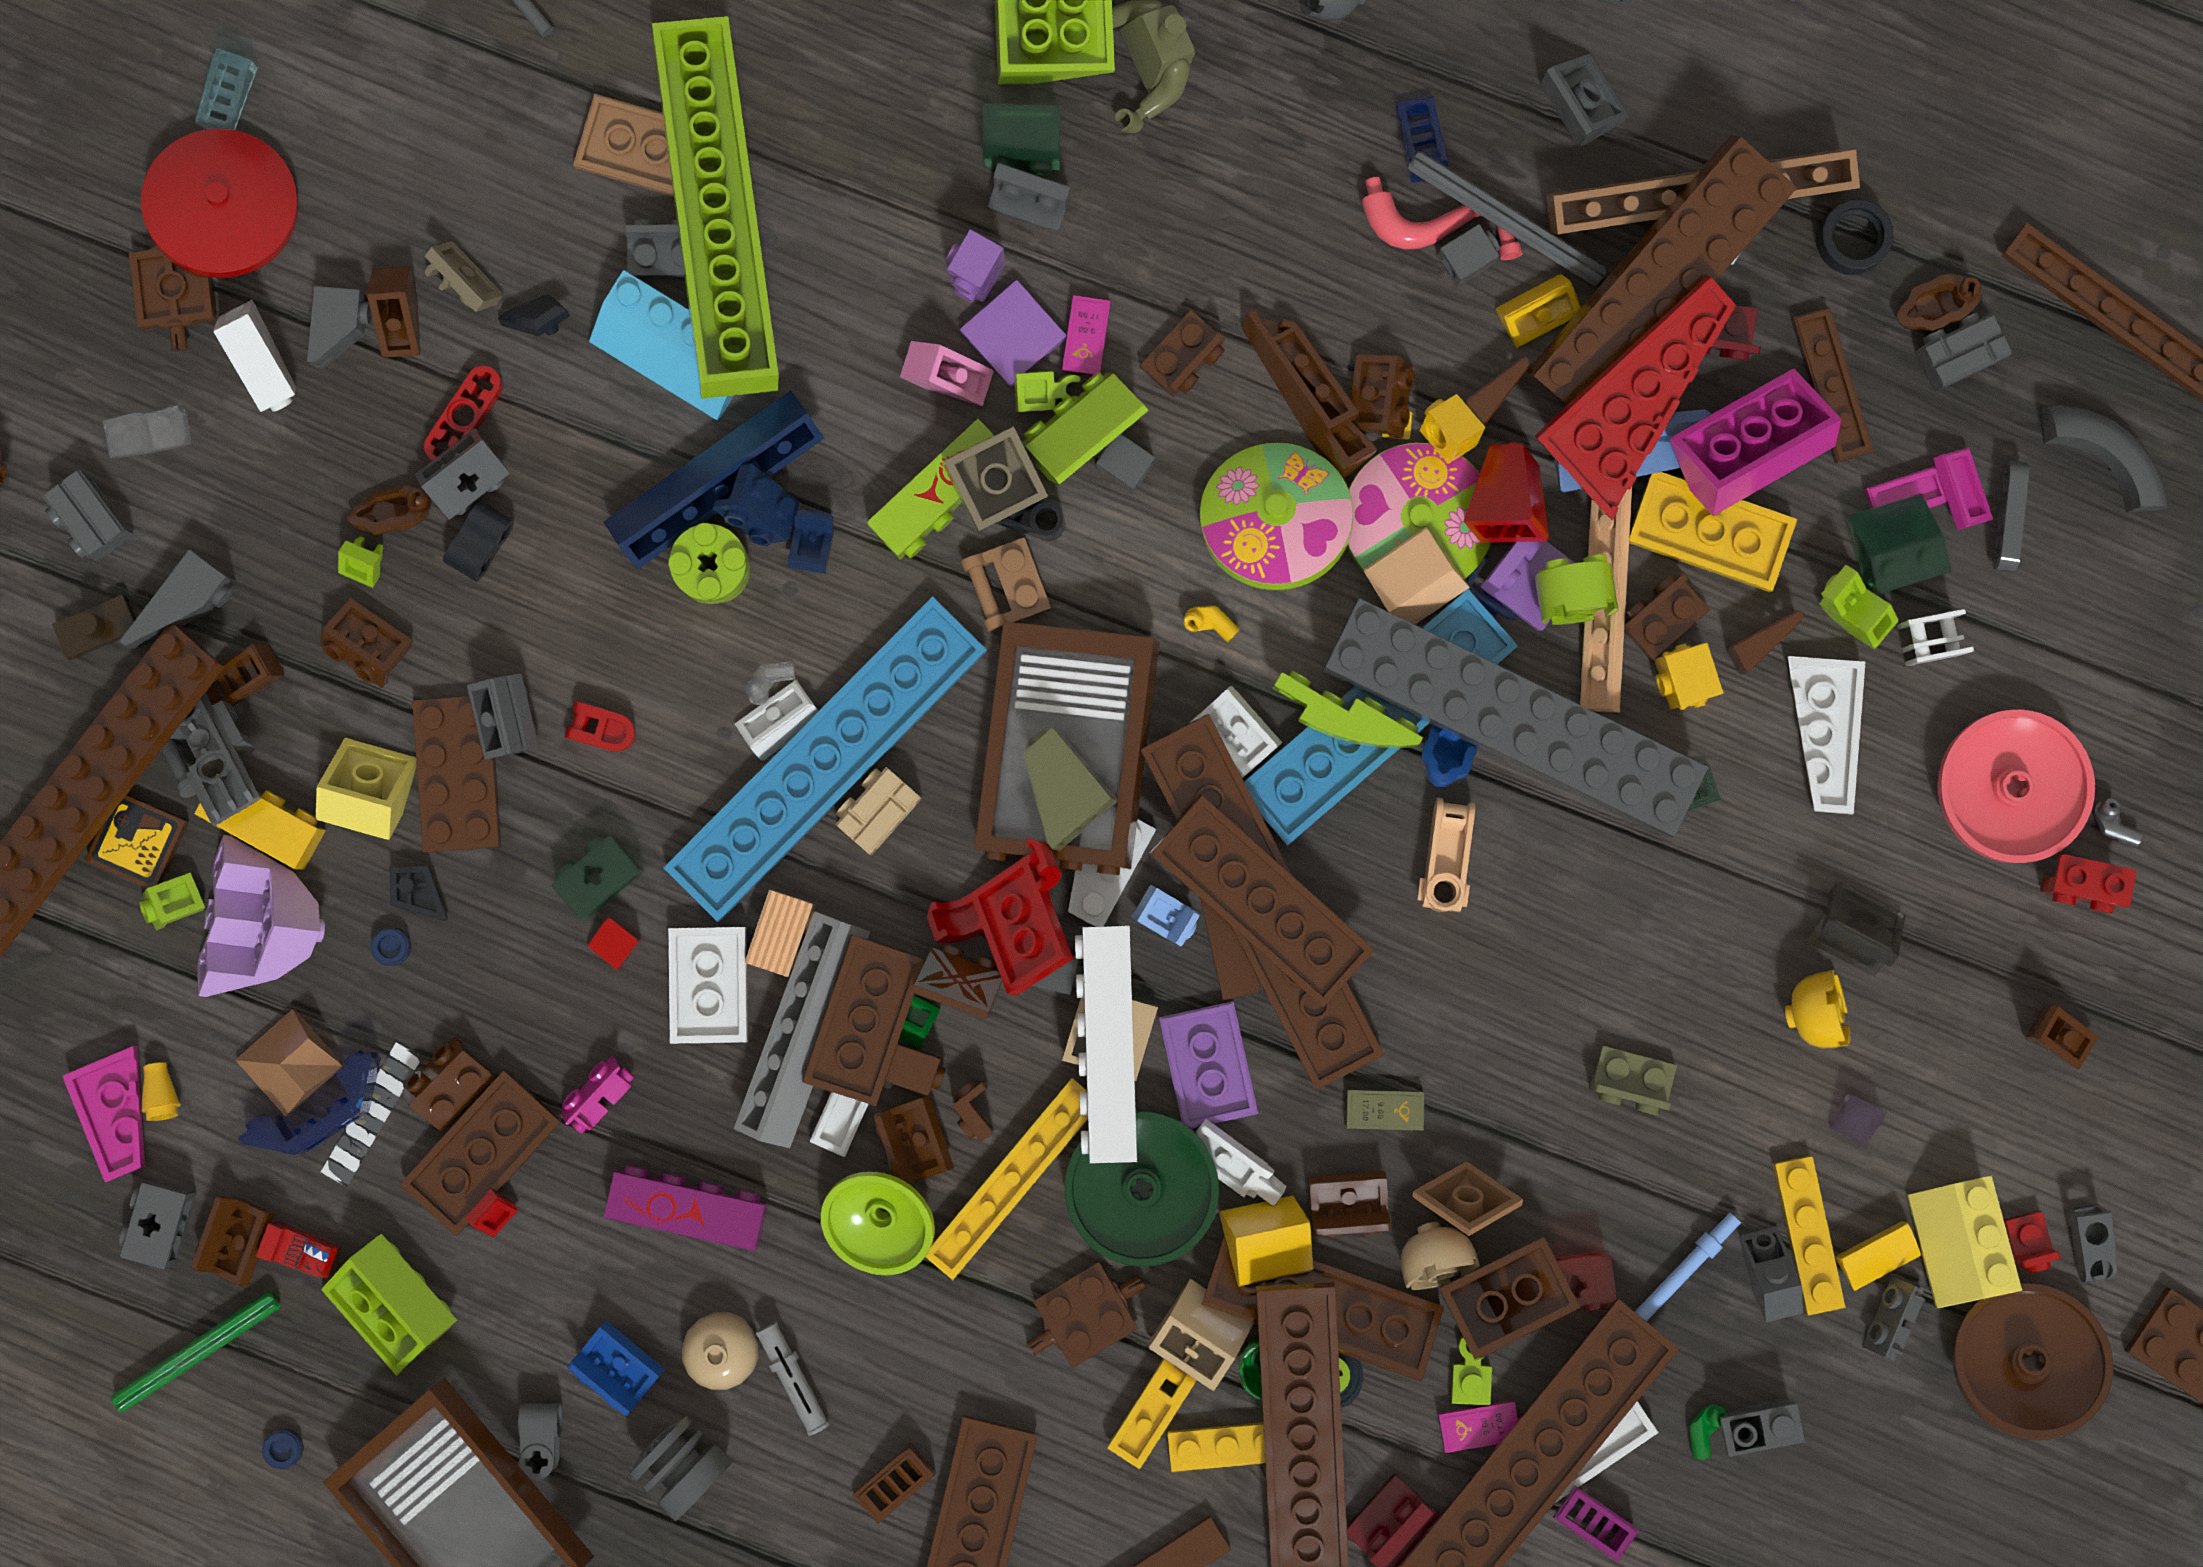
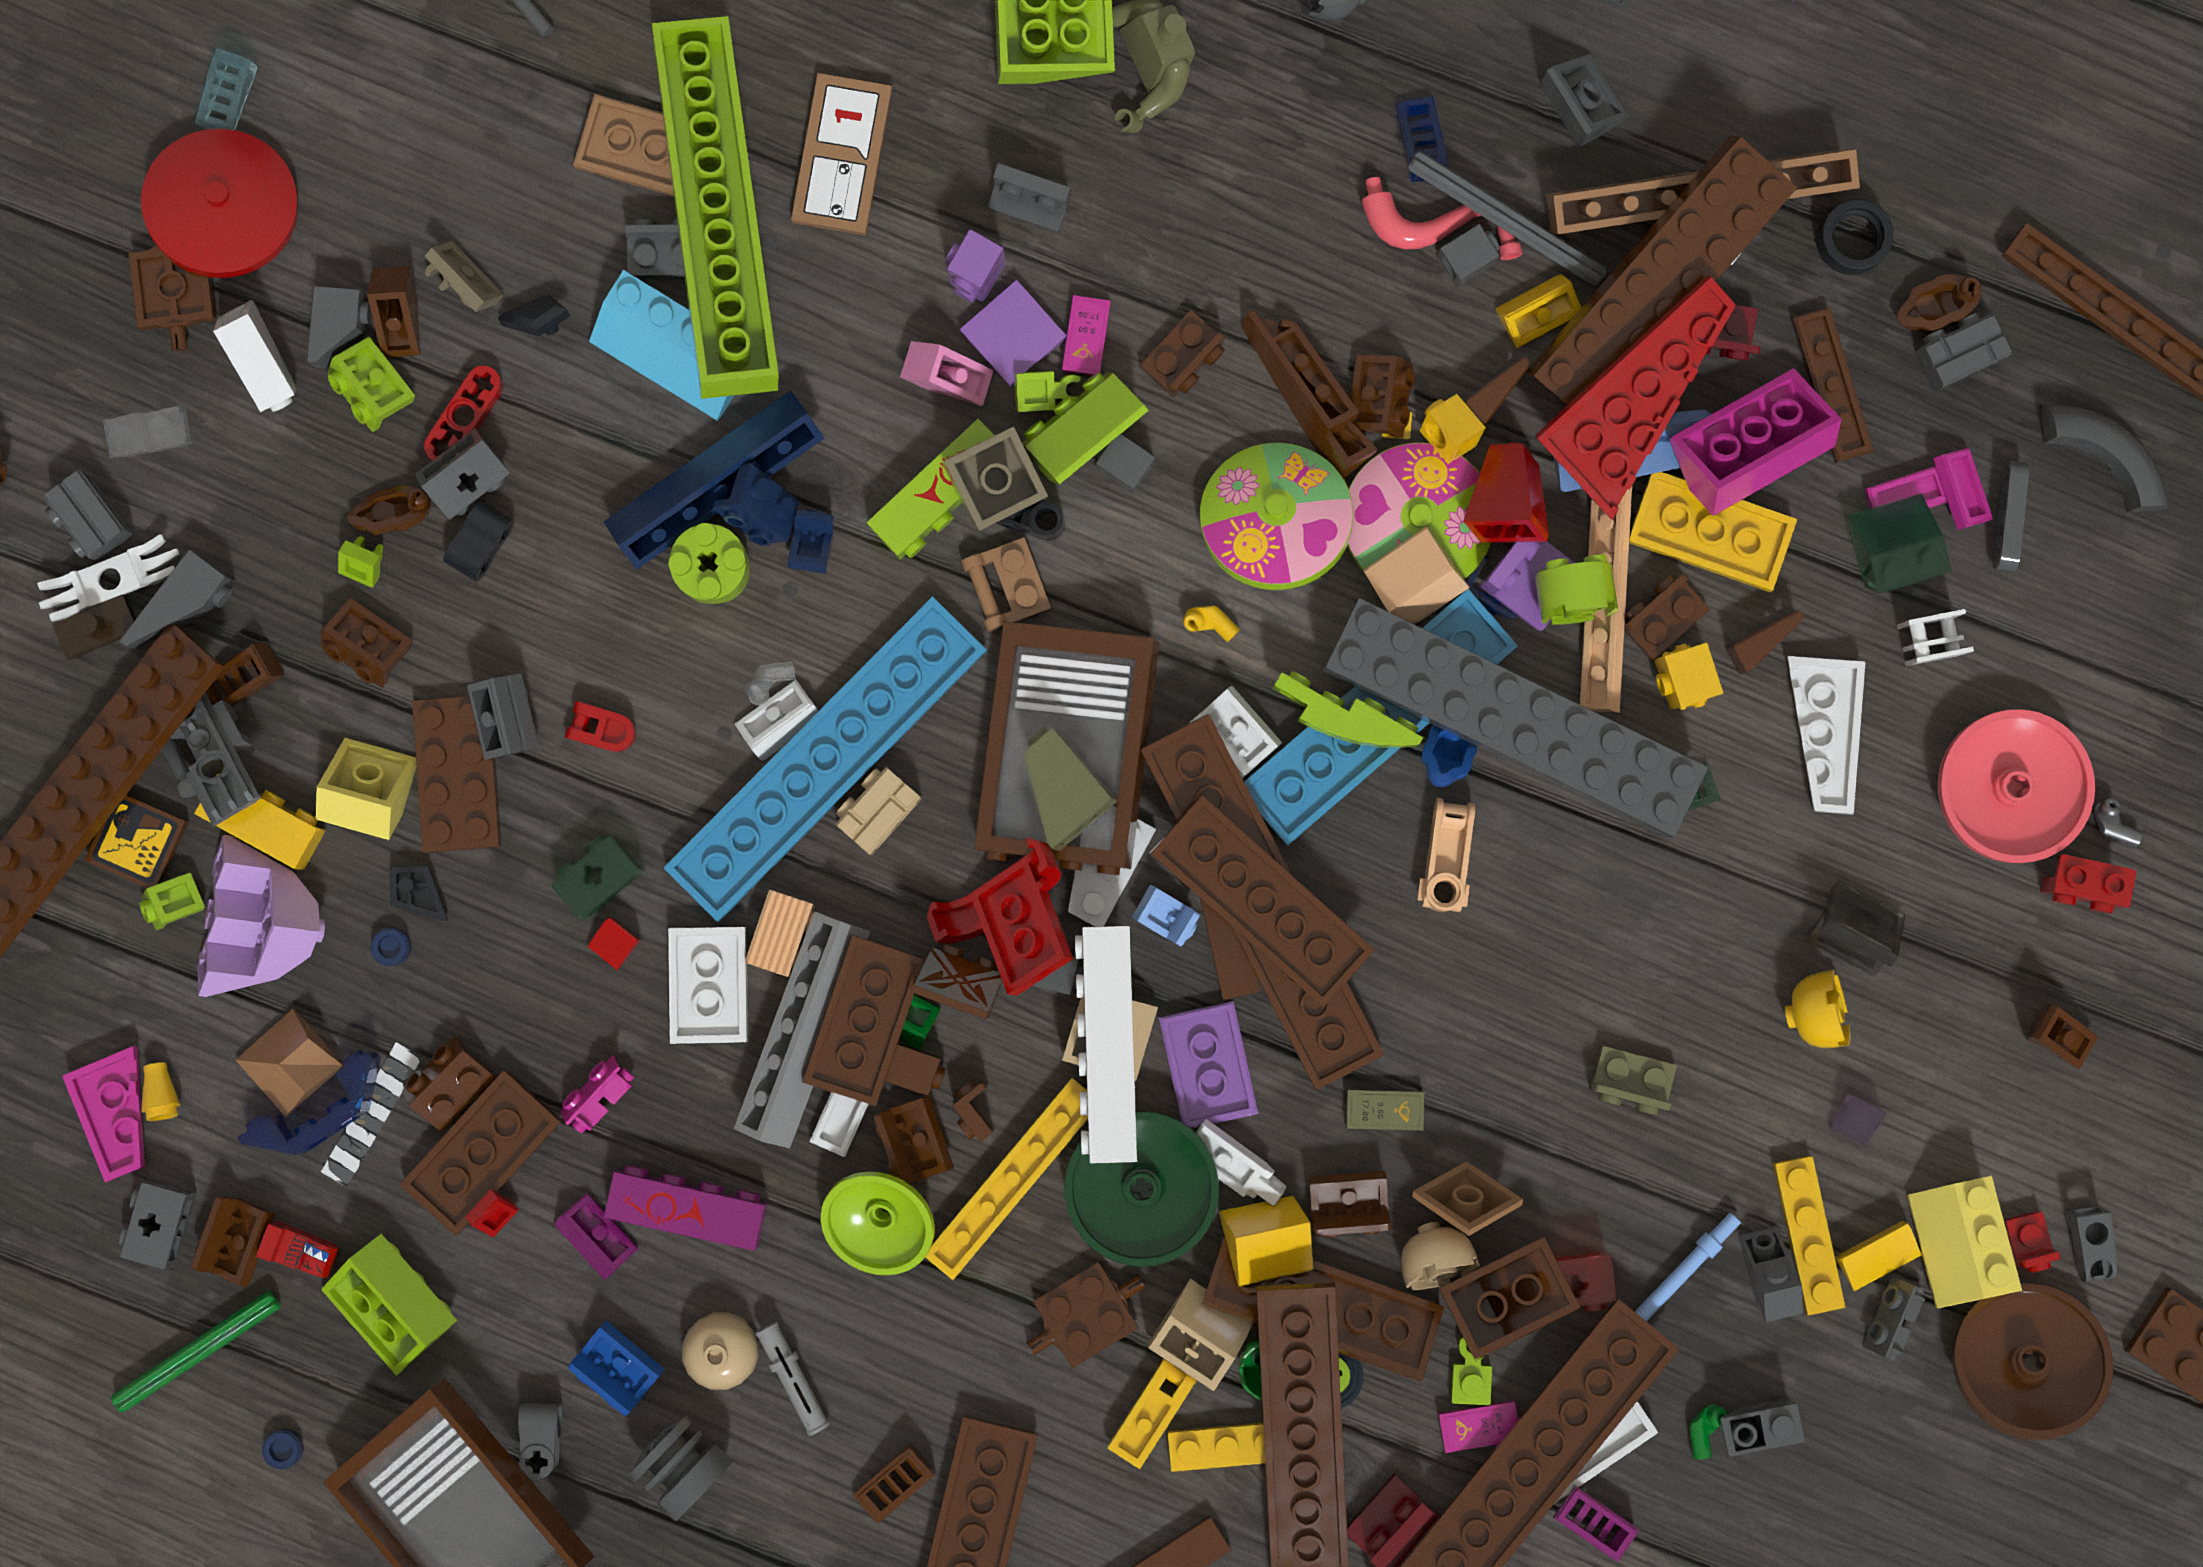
(87, 581): none -> white piece
(368, 383): none -> lime bracket
(595, 1237): none -> magenta slope
(841, 154): none -> tile
(1022, 137): clear green slope -> none
(1857, 608): lime brick -> none

